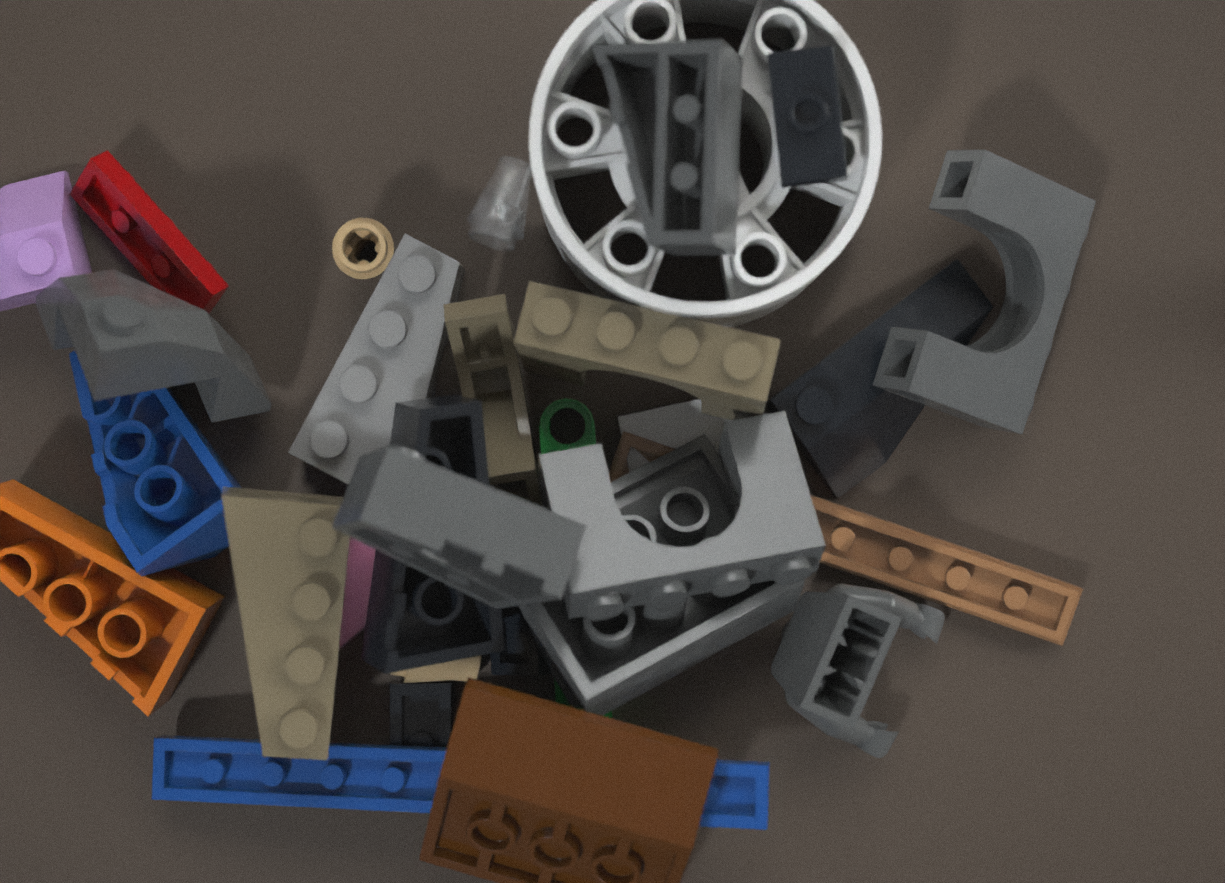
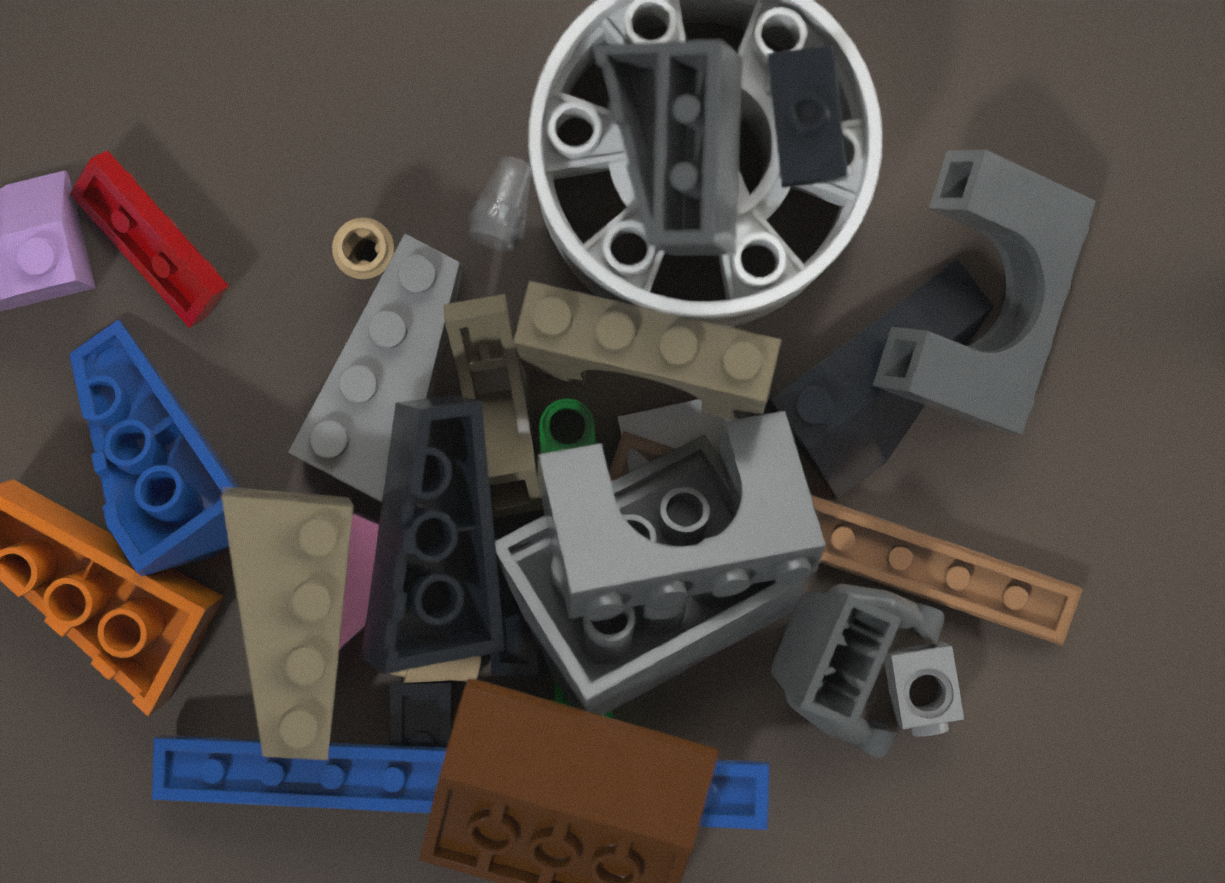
(148, 340): dark grey brick -> none
(458, 529): dark grey wedge -> none
(906, 665): none -> light grey brick

